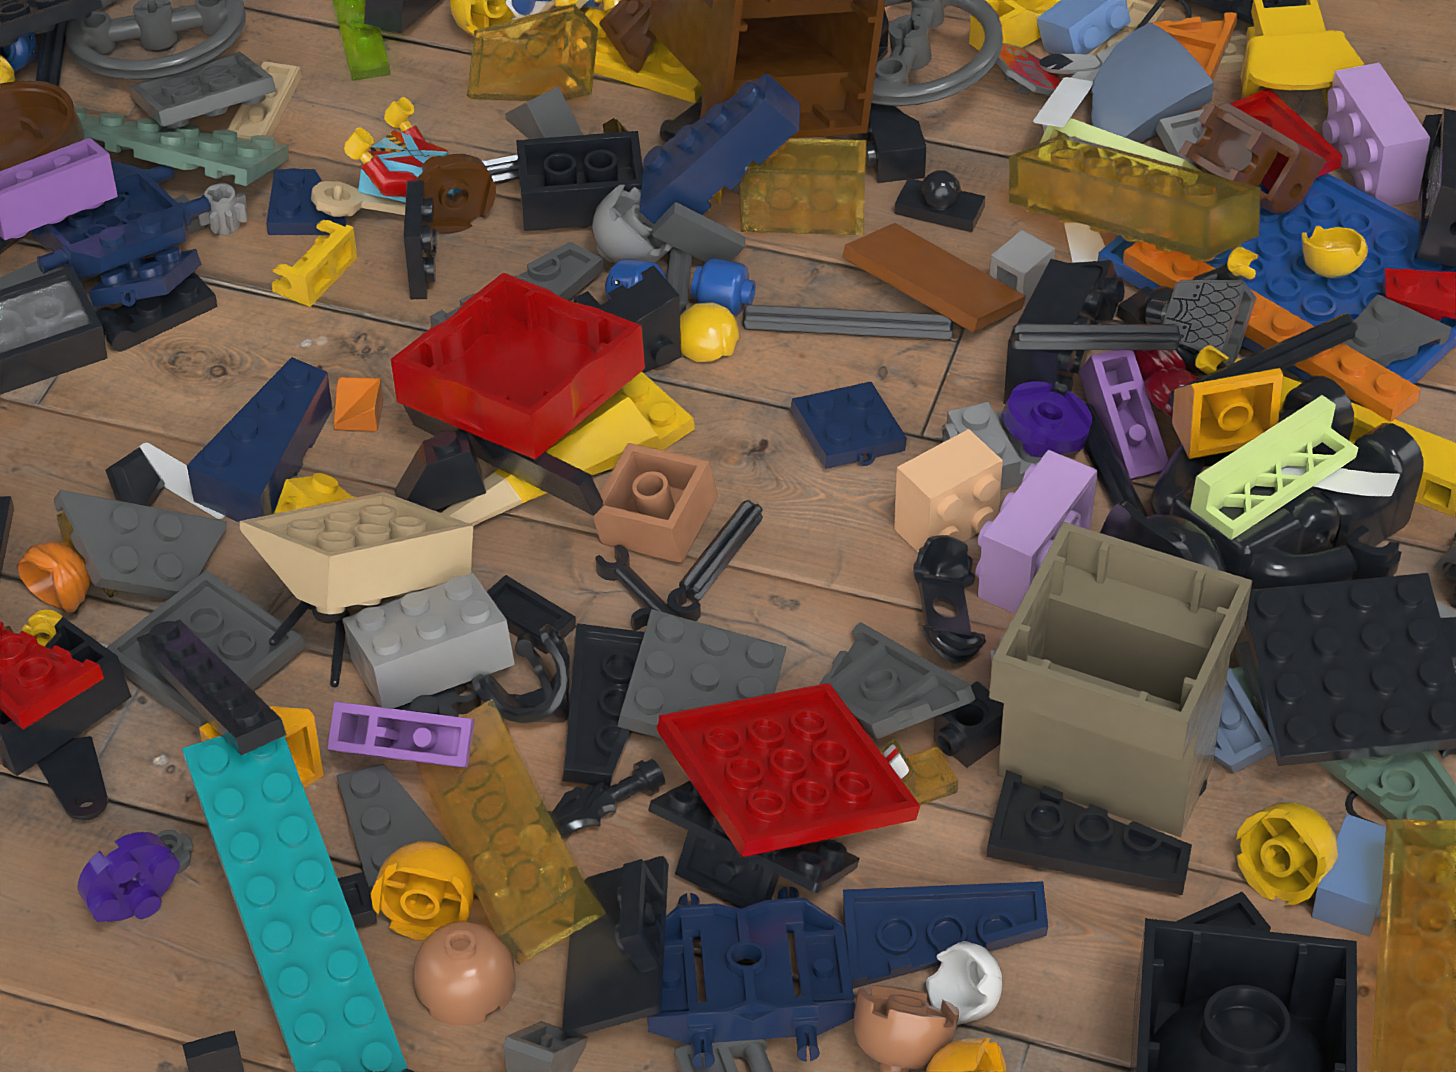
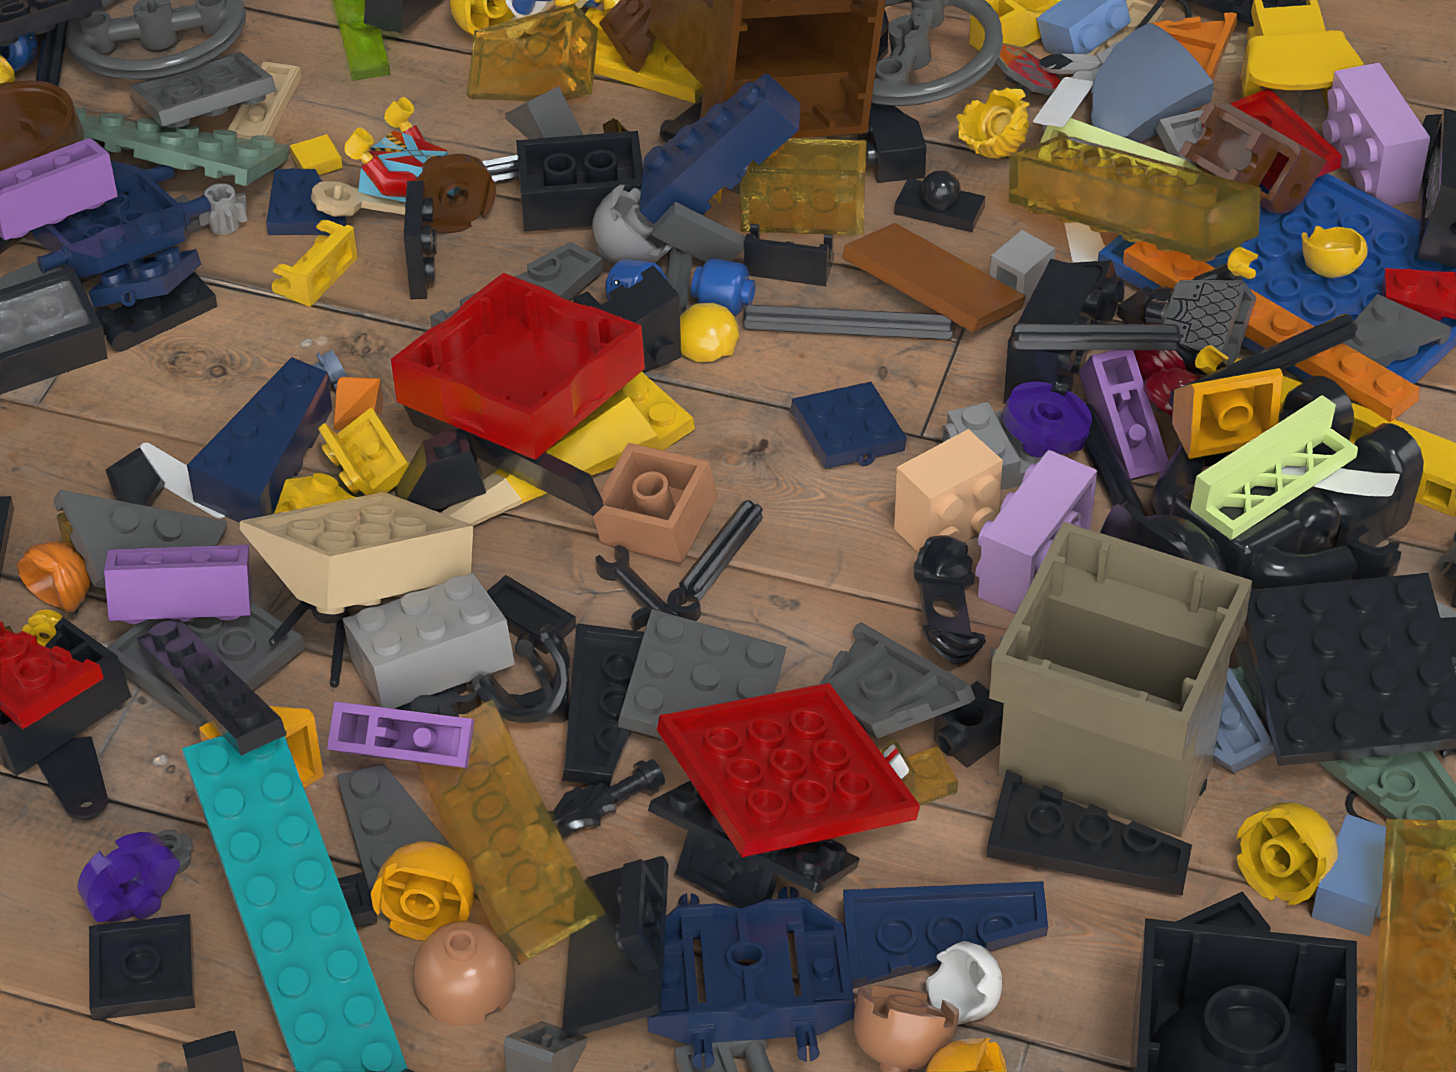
(141, 967): none -> black tile
(178, 583): none -> medium lavender brick
(316, 154): none -> yellow tile
(330, 364): none -> sand blue plate
(366, 453): none -> yellow bracket
(788, 260): none -> black hinge
(997, 126): none -> yellow hair

